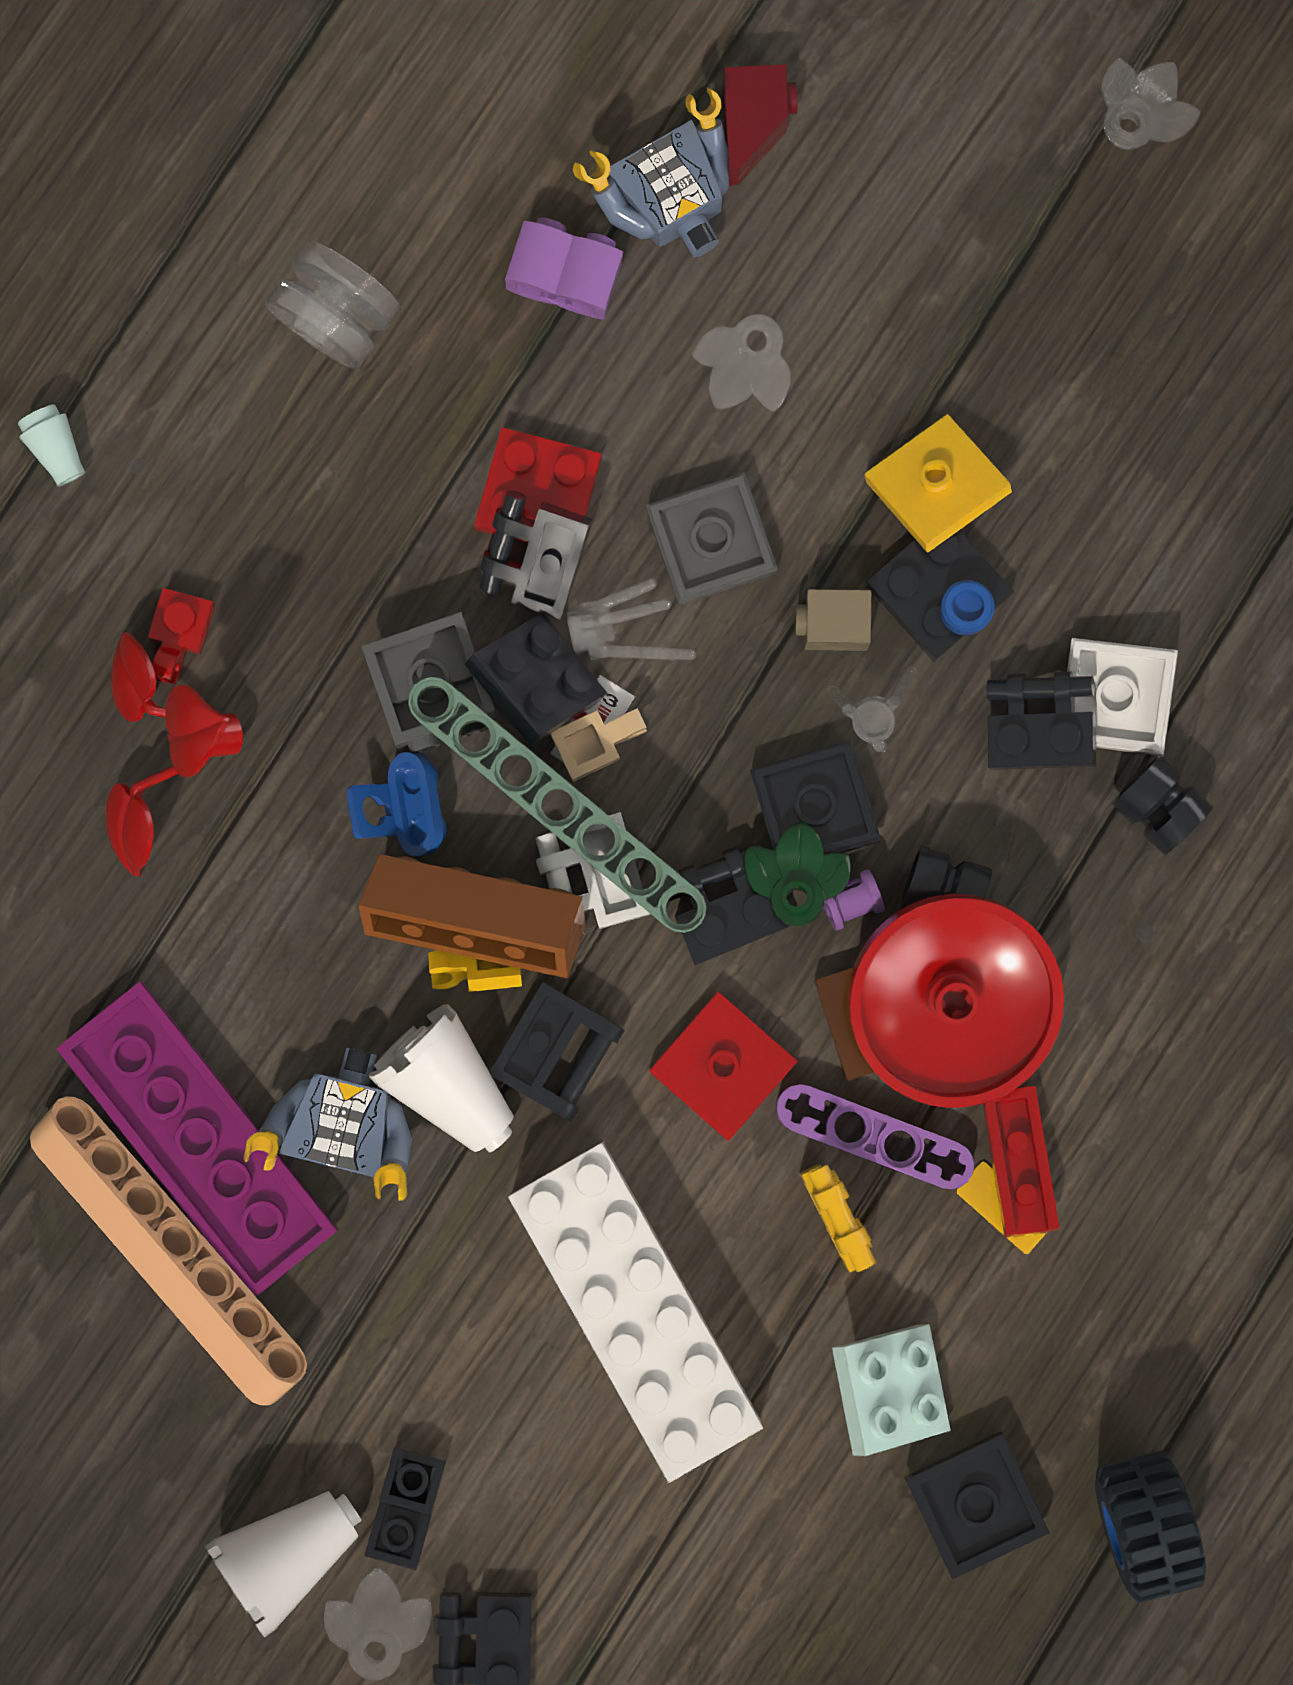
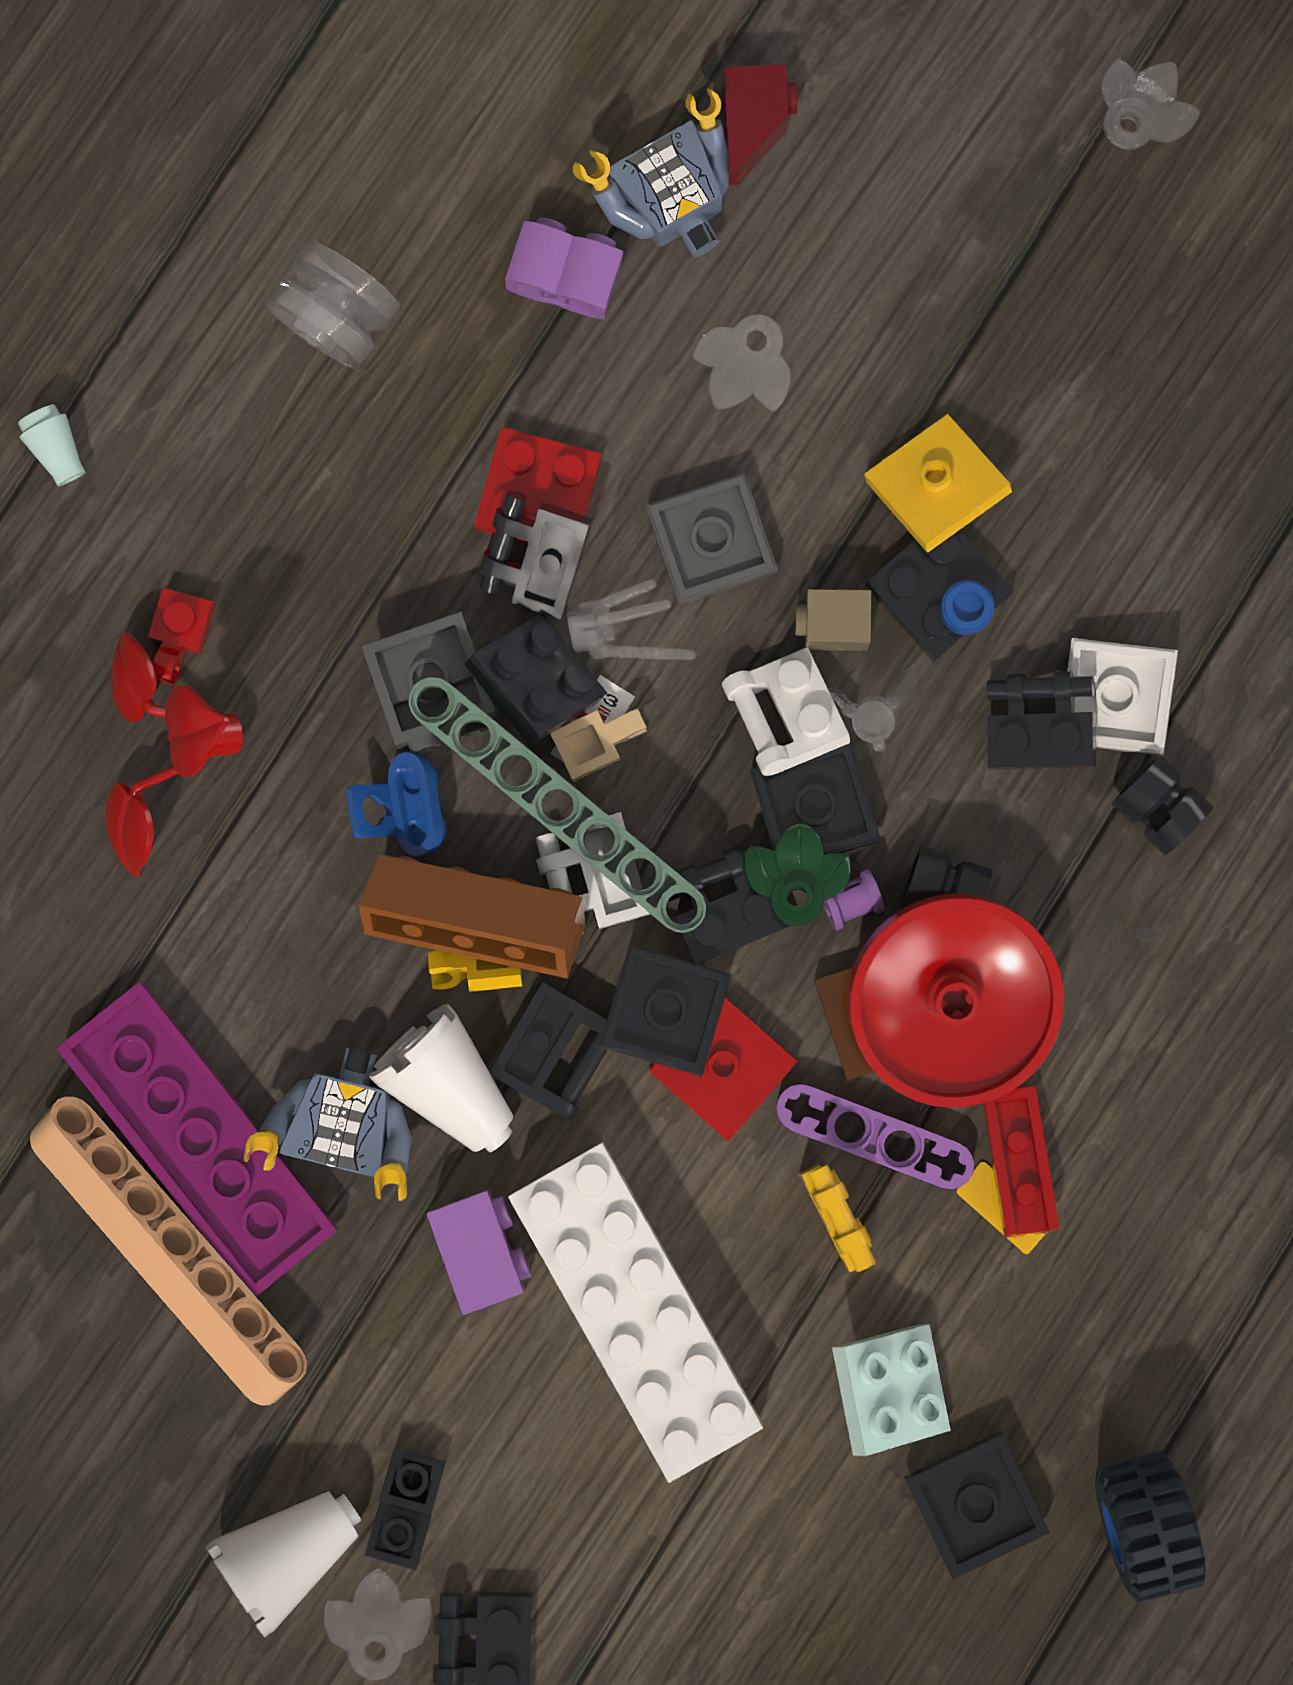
(478, 1250): none -> medium lavender brick
(665, 1010): none -> black plate
(802, 705): none -> white plate

